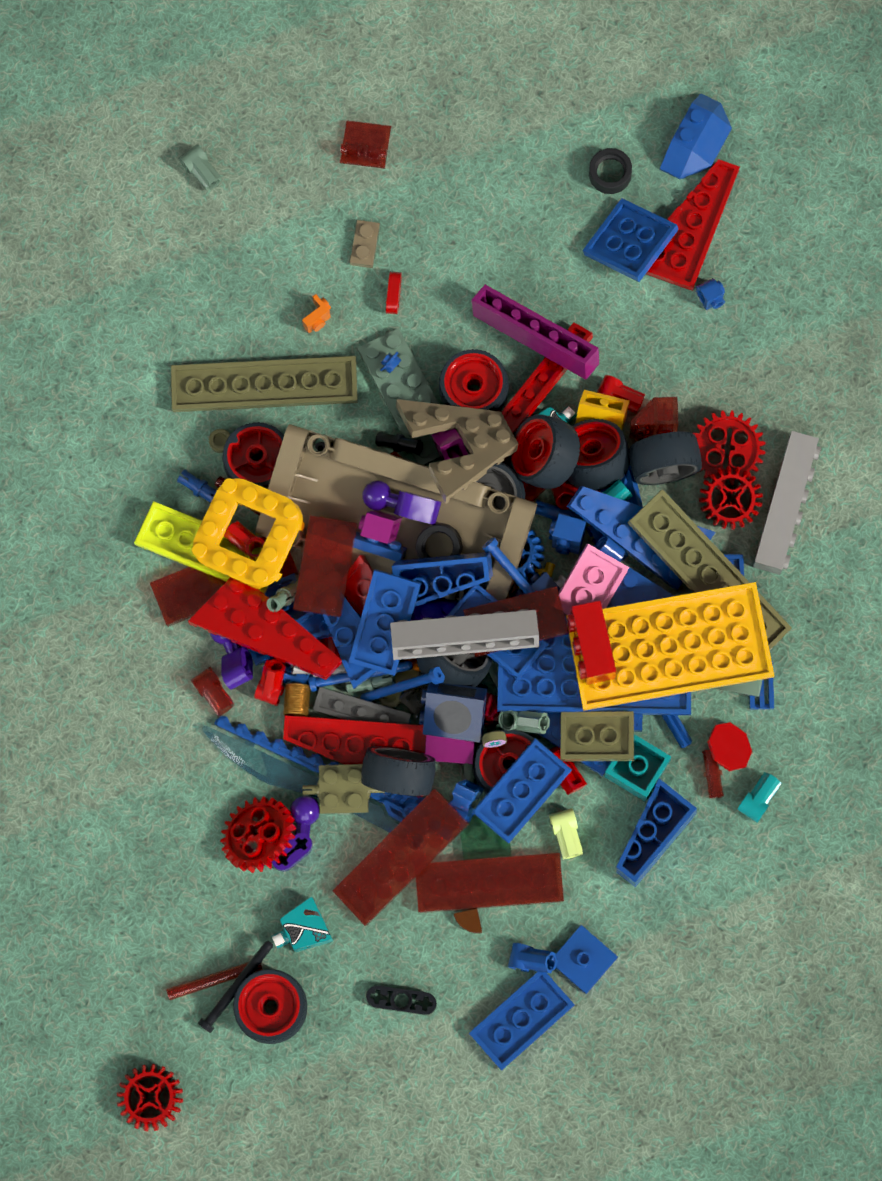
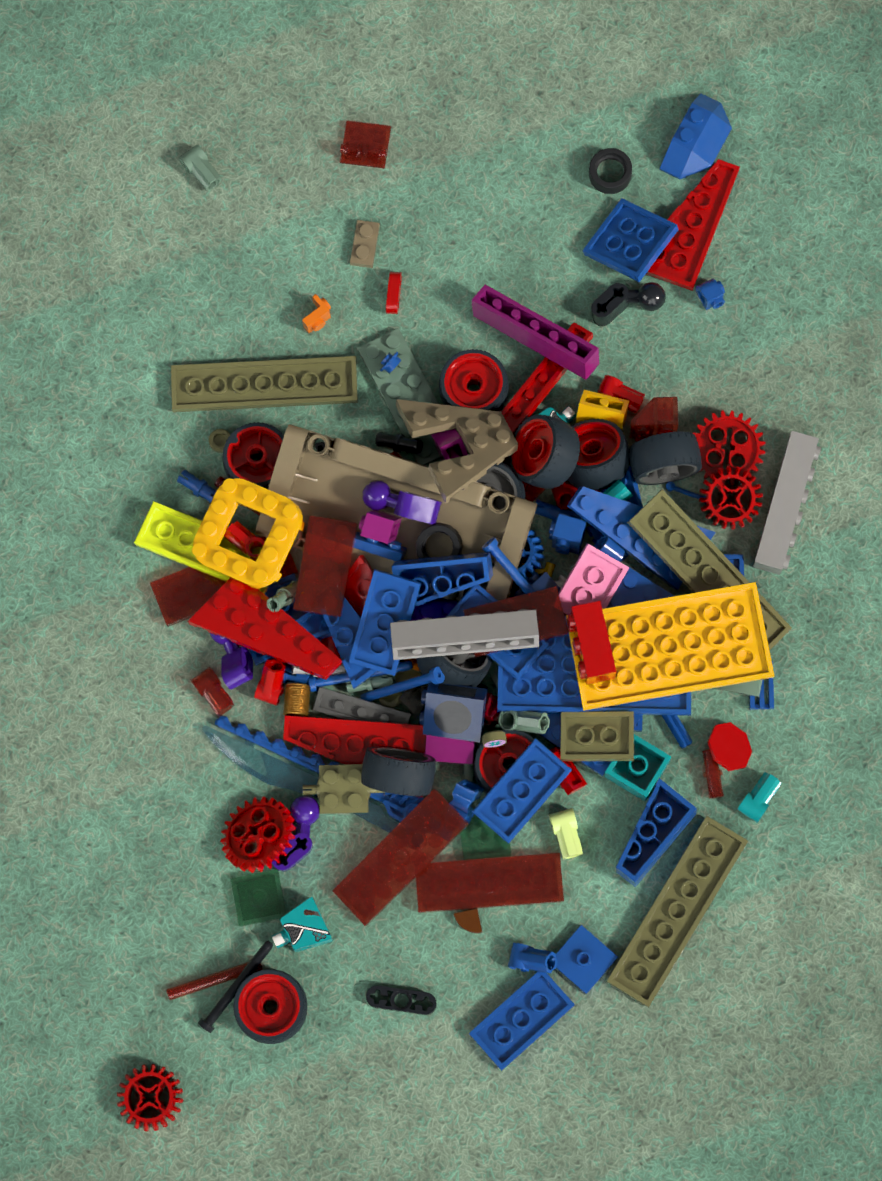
(258, 898): none -> clear green tile
(649, 297): none -> black beam
(670, 486): none -> blue hinge
(677, 911): none -> olive plate

